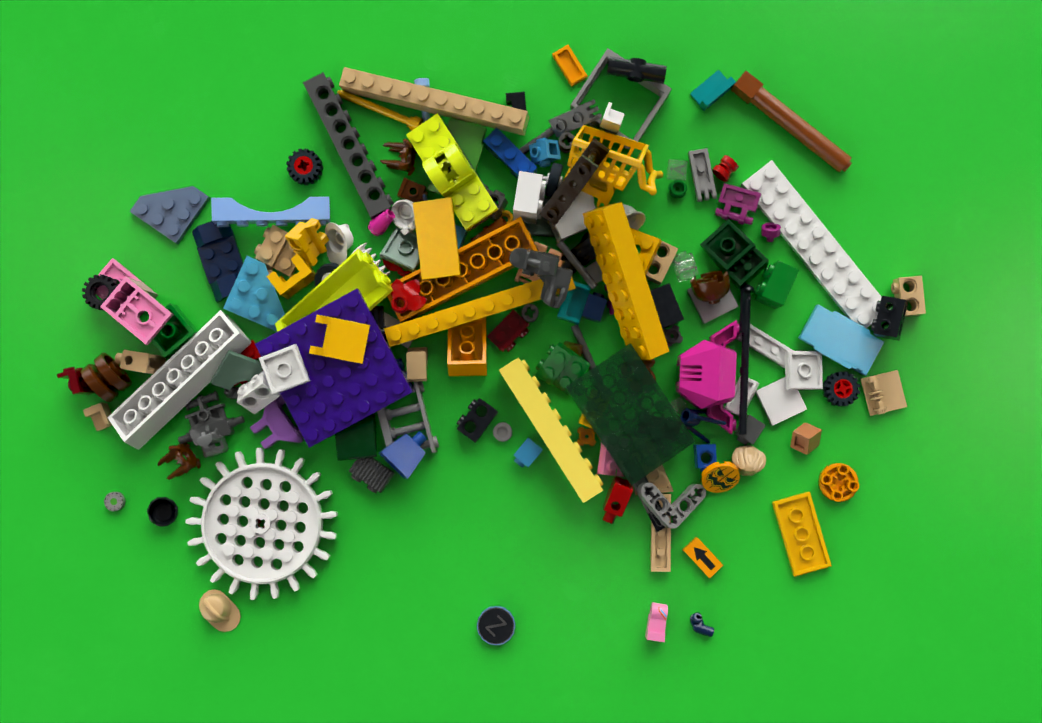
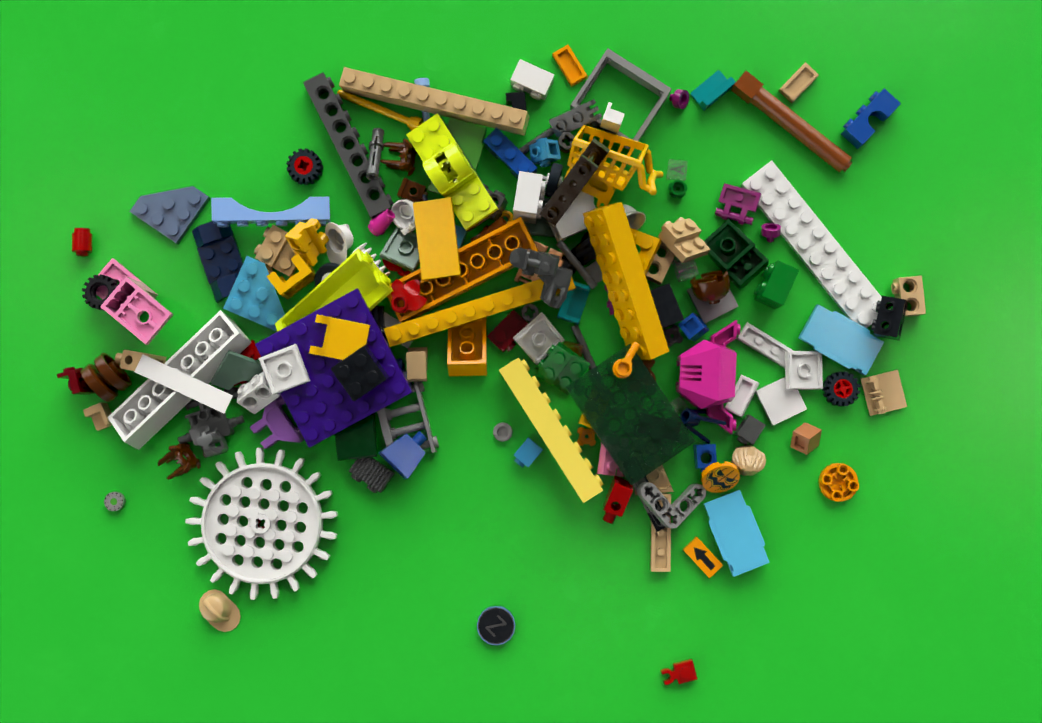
(82, 241): none -> red brick
(162, 511): black hair -> none
(174, 333): green brick -> none
(183, 383): none -> white sticker
(359, 372): none -> black brick
(375, 147): none -> dark grey pin
(480, 422): black brick -> none
(531, 80): none -> white brick
(538, 338): none -> white plate
(594, 307): dark blue brick -> none
(623, 367): none -> light orange plate
(636, 70): black piece -> none
(657, 622): bright pink leg -> none
(679, 98): none -> magenta tile
(683, 239): none -> tan plate
(683, 672): none -> red plate
(693, 327): none -> blue brick
(698, 625): arm -> none
(702, 174): light grey hinge -> none
(725, 168): red wheel -> none
(736, 533): none -> medium azure piece
(745, 306): black bar -> none
(798, 82): none -> tan tile
(801, 534): yellow tile -> none
(880, 106): none -> blue arch

